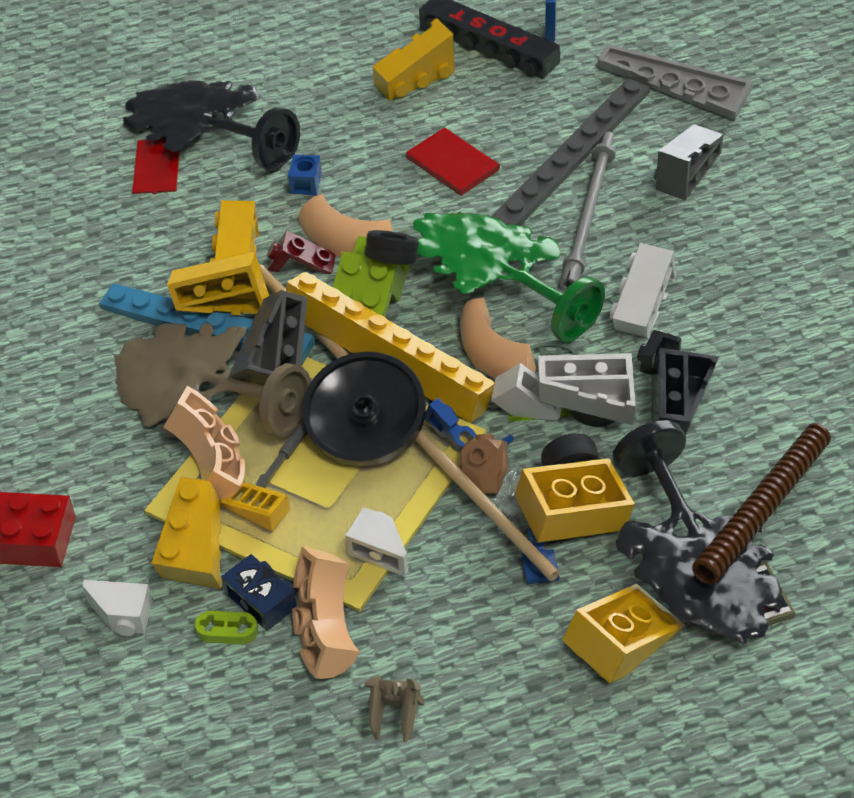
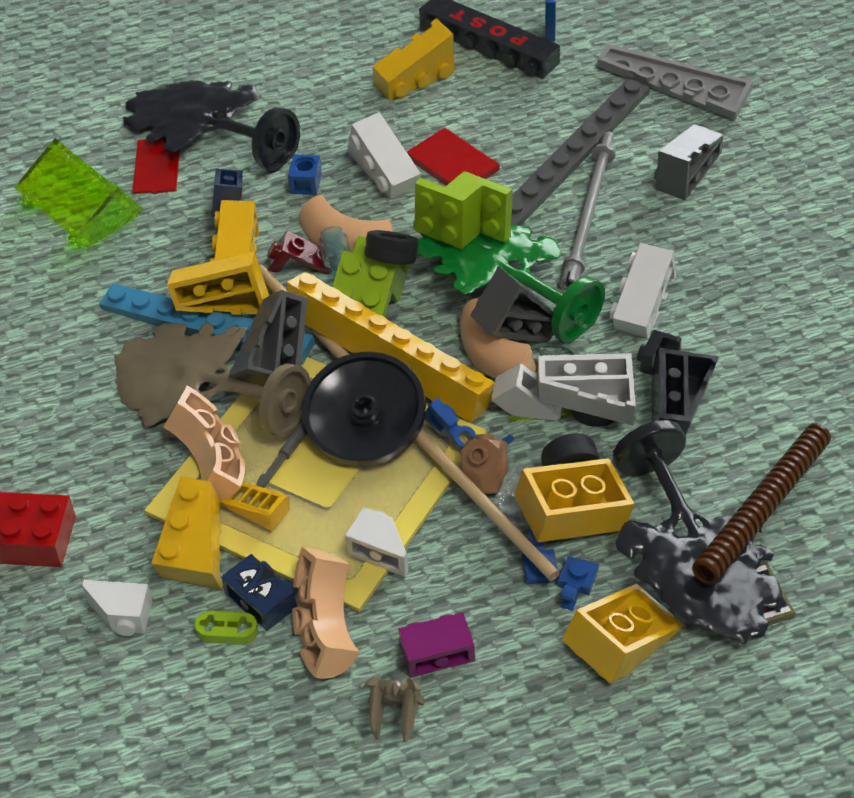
(76, 196): none -> clear neon green windscreen
(226, 187): none -> dark blue brick
(332, 244): none -> clear light blue brick
(382, 156): none -> white wedge
(436, 644): none -> magenta brick
(463, 210): none -> lime bracket
(512, 310): none -> dark grey wedge
(576, 578): none -> blue plate

